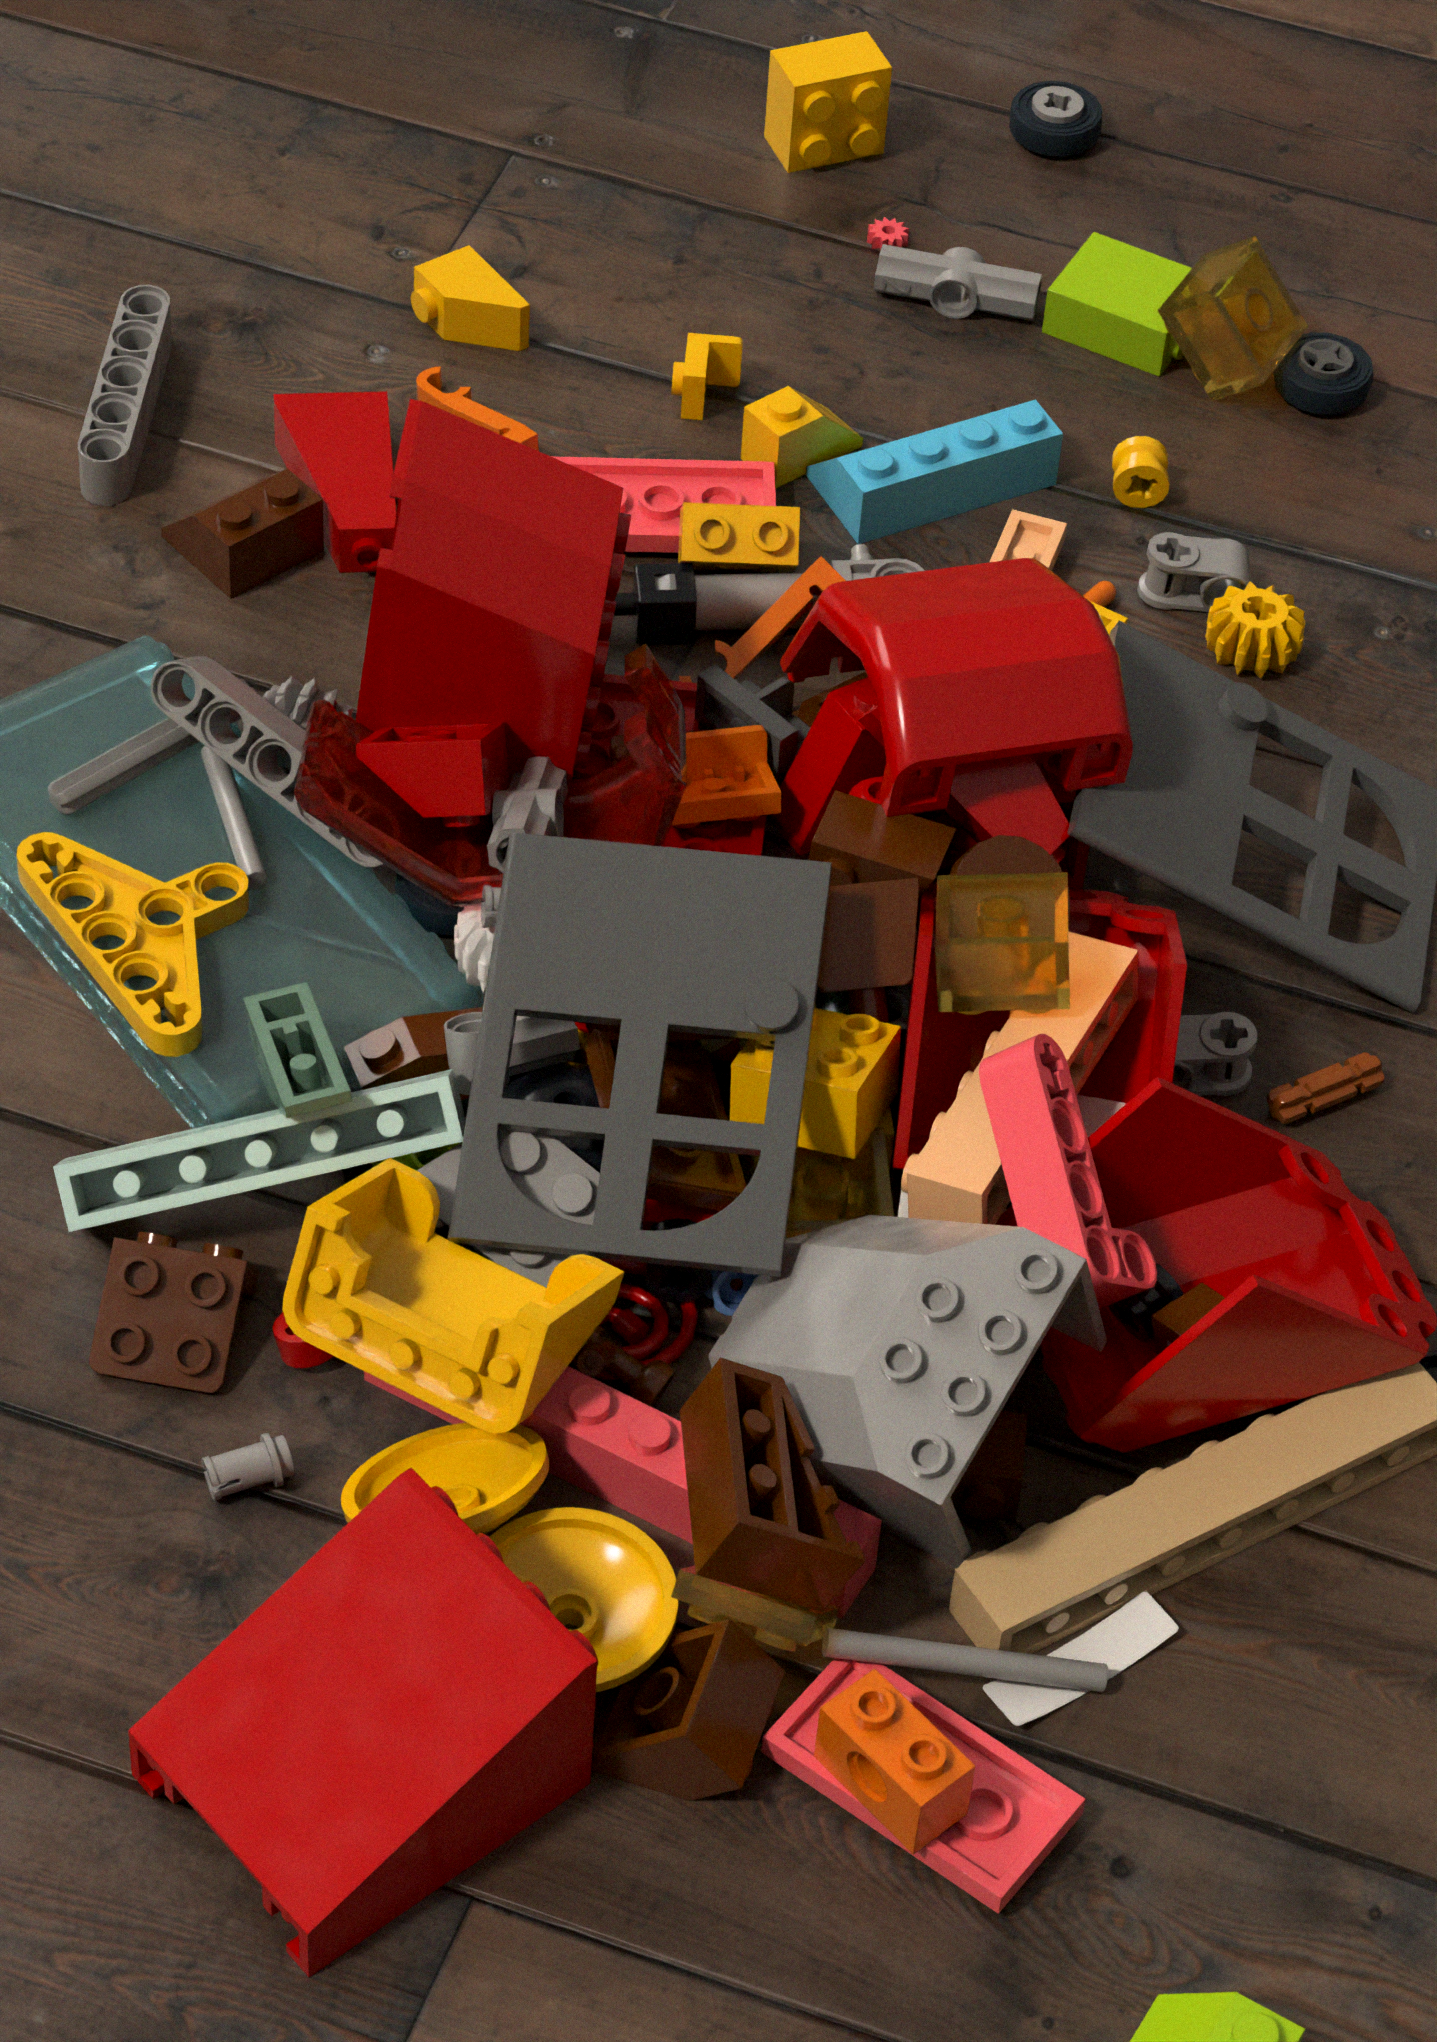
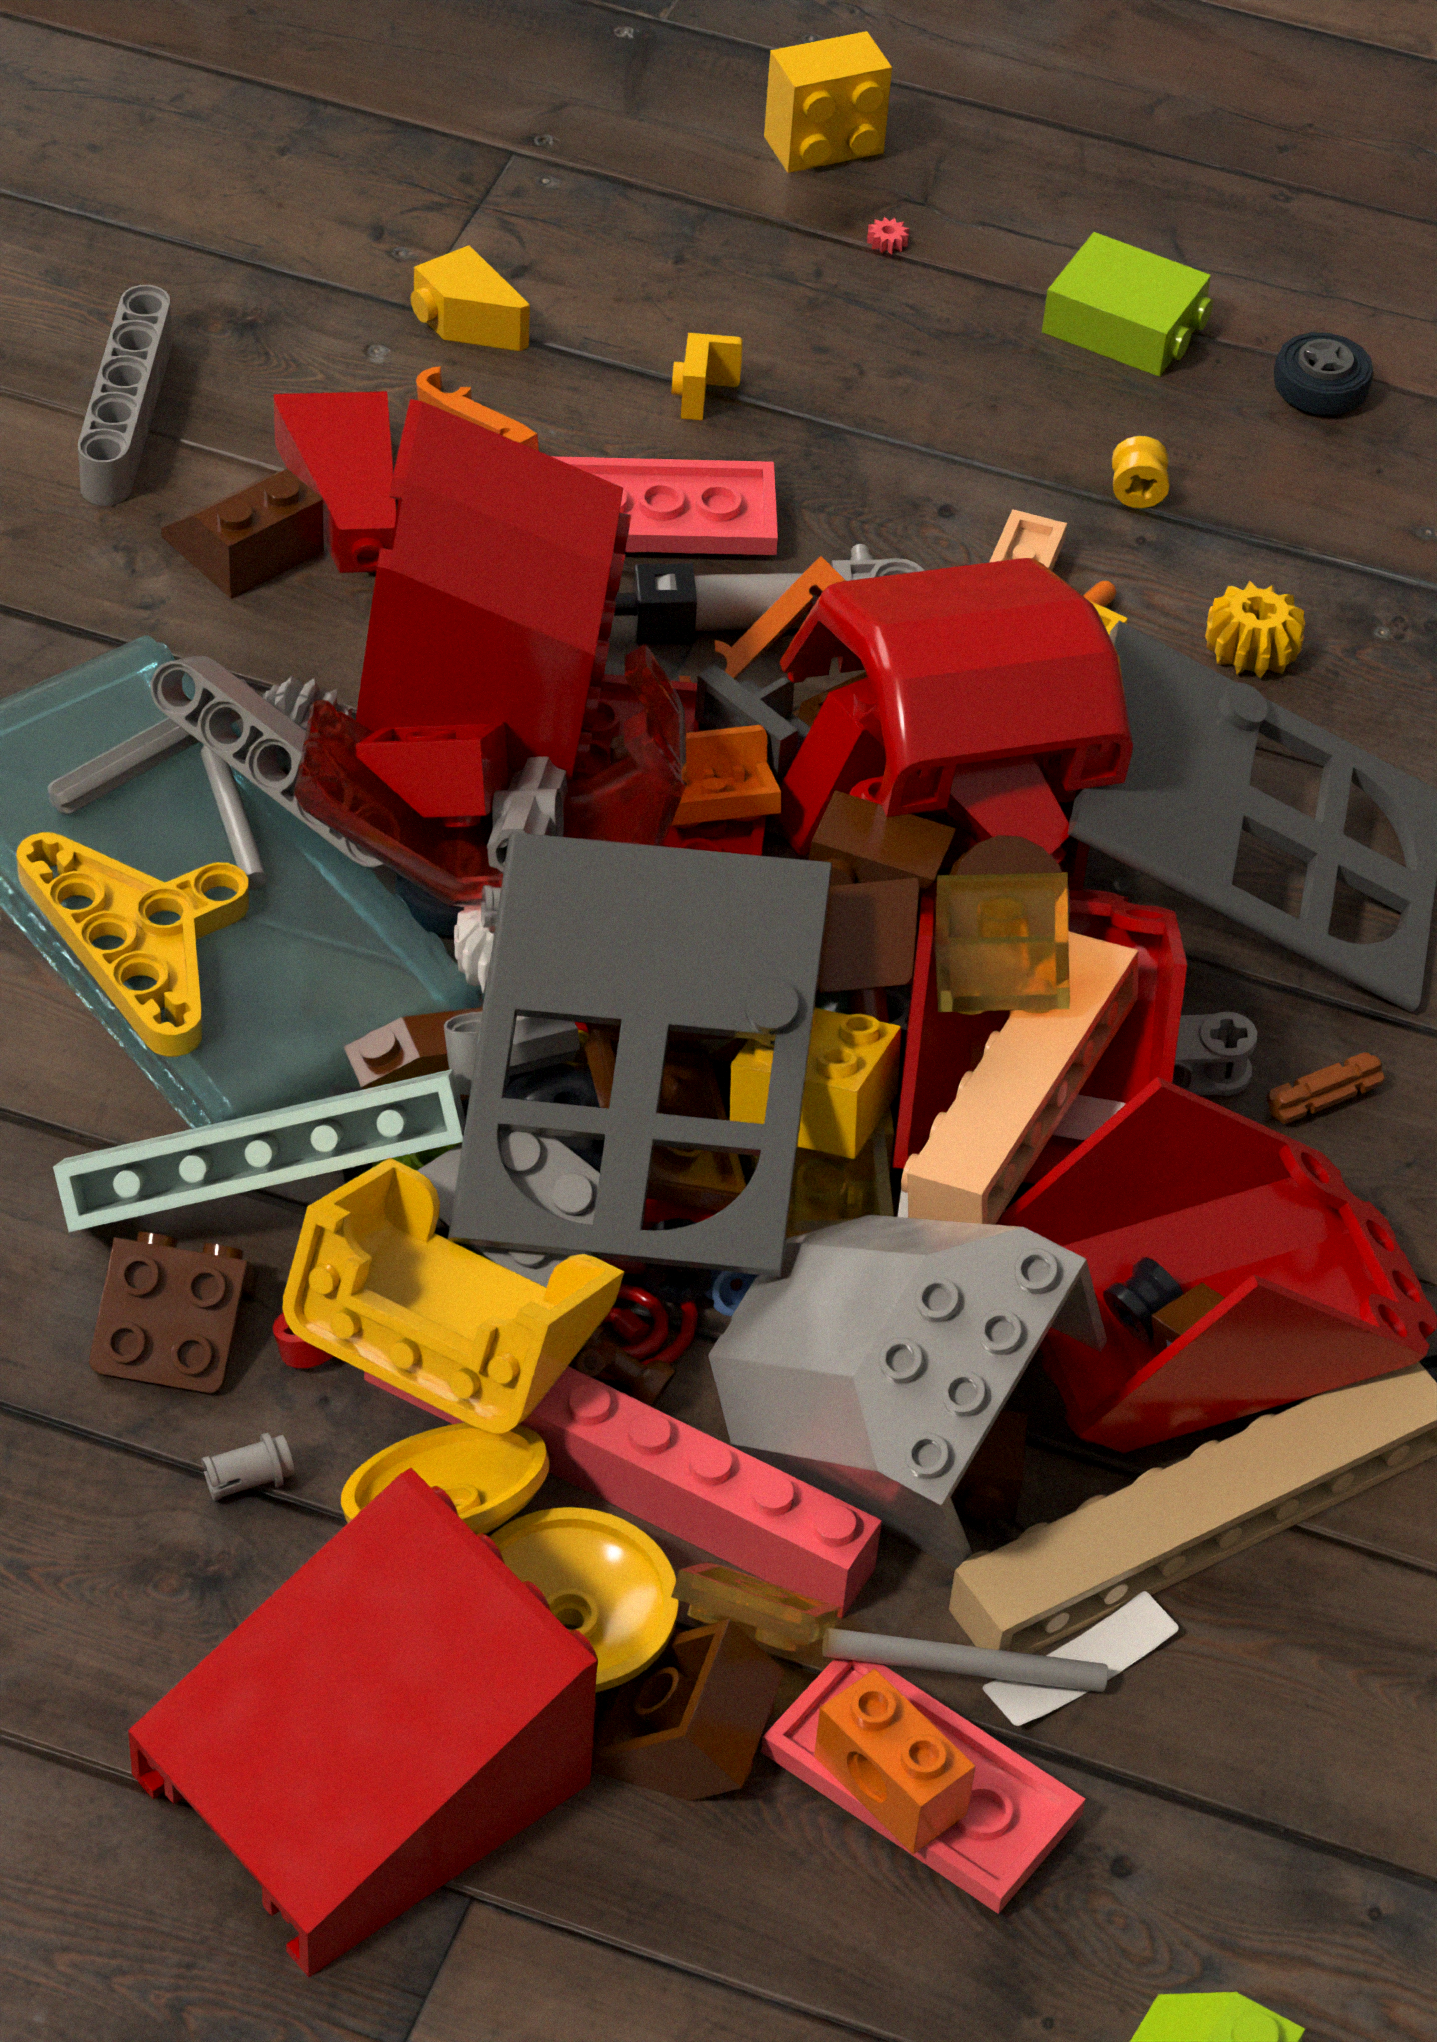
(295, 1051): sand green slope -> none
(739, 537): yellow brick -> none
(754, 1492): reddish brown wedge -> none
(794, 434): yellow slope -> none
(941, 471): medium azure slope -> none
(958, 282): light grey piece -> none
(1053, 1167): coral beam -> none
(1055, 118): black wheel -> none
(1194, 573): light grey piece -> none
(1233, 318): clear yellow brick -> none

